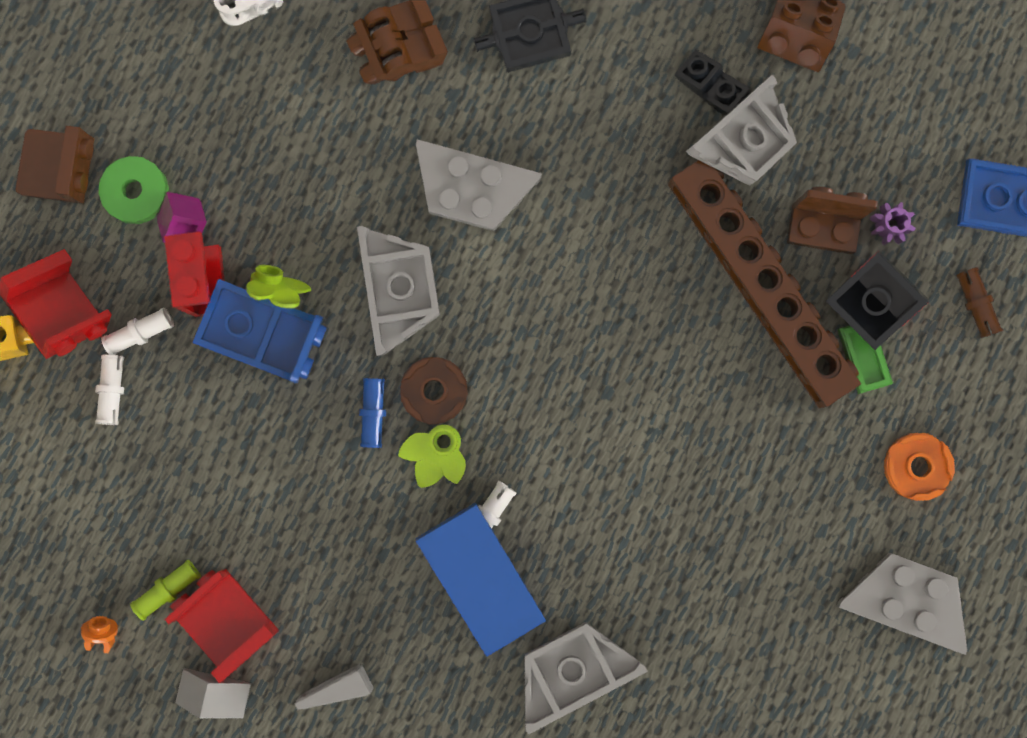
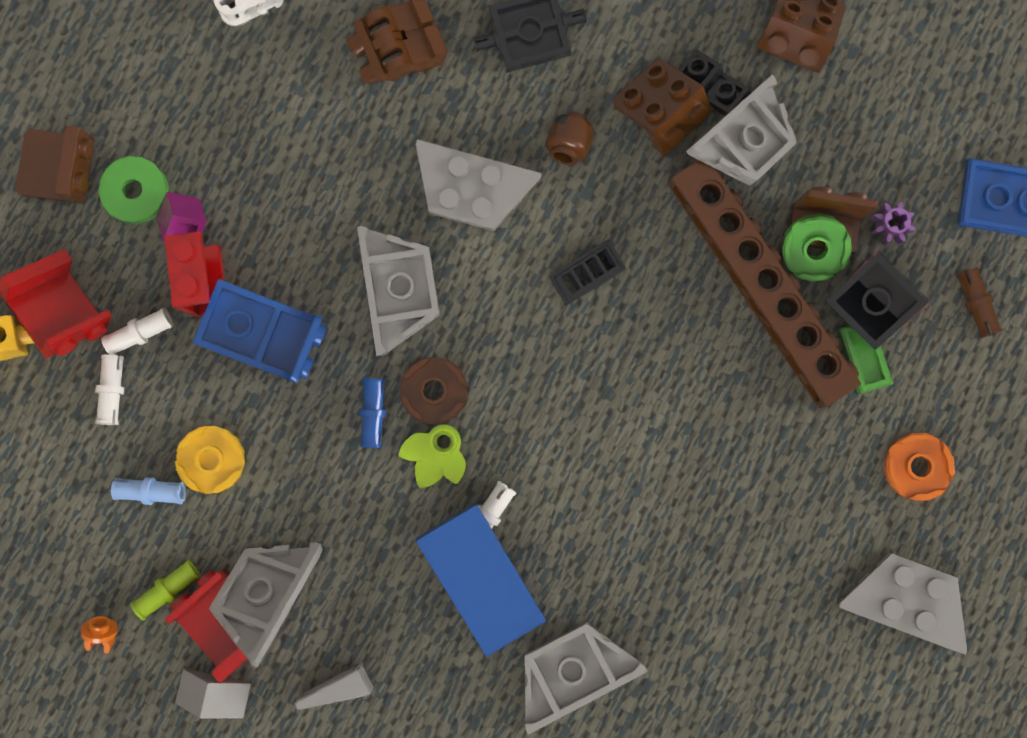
(148, 491): none -> light blue pin
(220, 457): none -> yellow tile
(261, 595): none -> light grey wing
(269, 284): lime plate -> none
(570, 138): none -> reddish brown head
(611, 255): none -> black slope
(664, 104): none -> reddish brown bracket
(811, 229): none -> bright green tile

